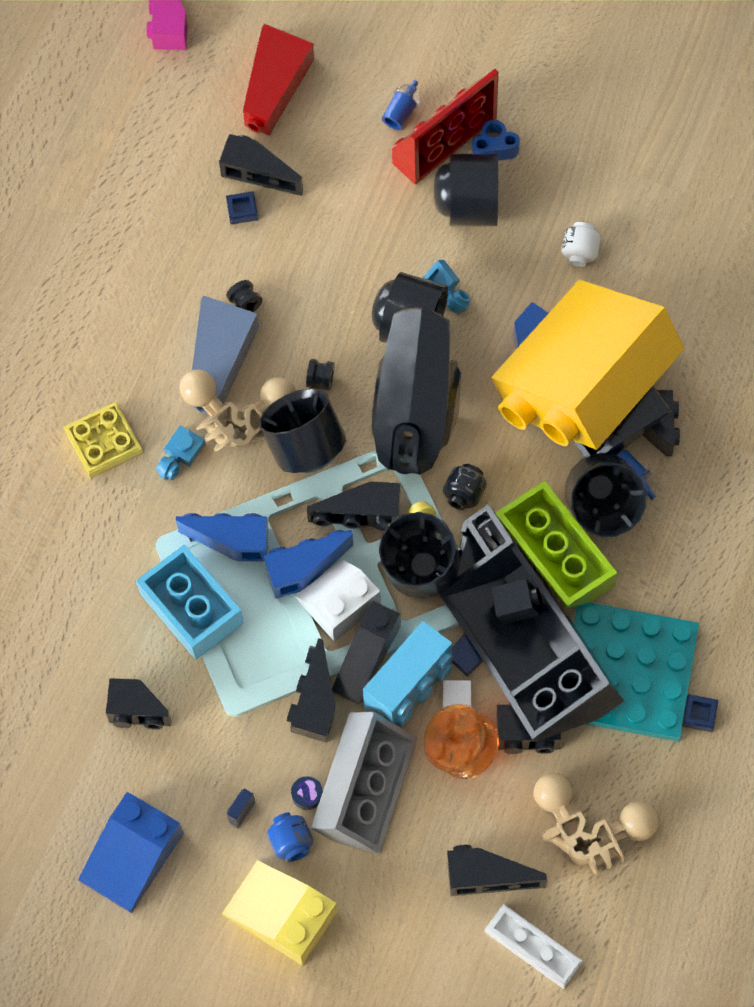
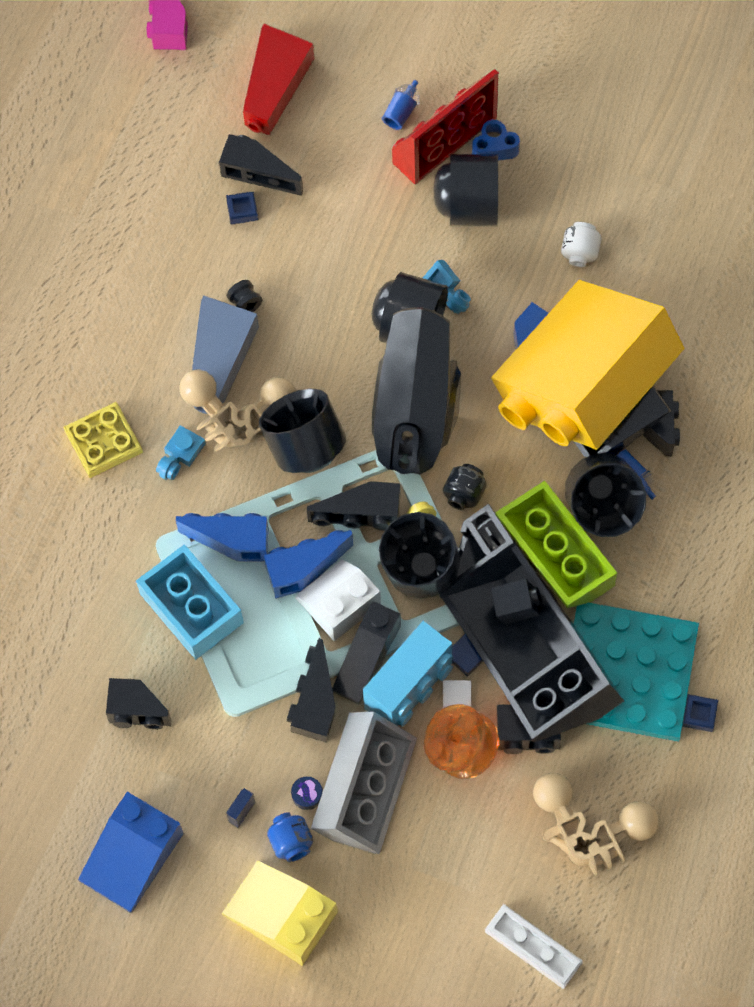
(320, 374): black wheel -> none
(484, 872): black slope -> none

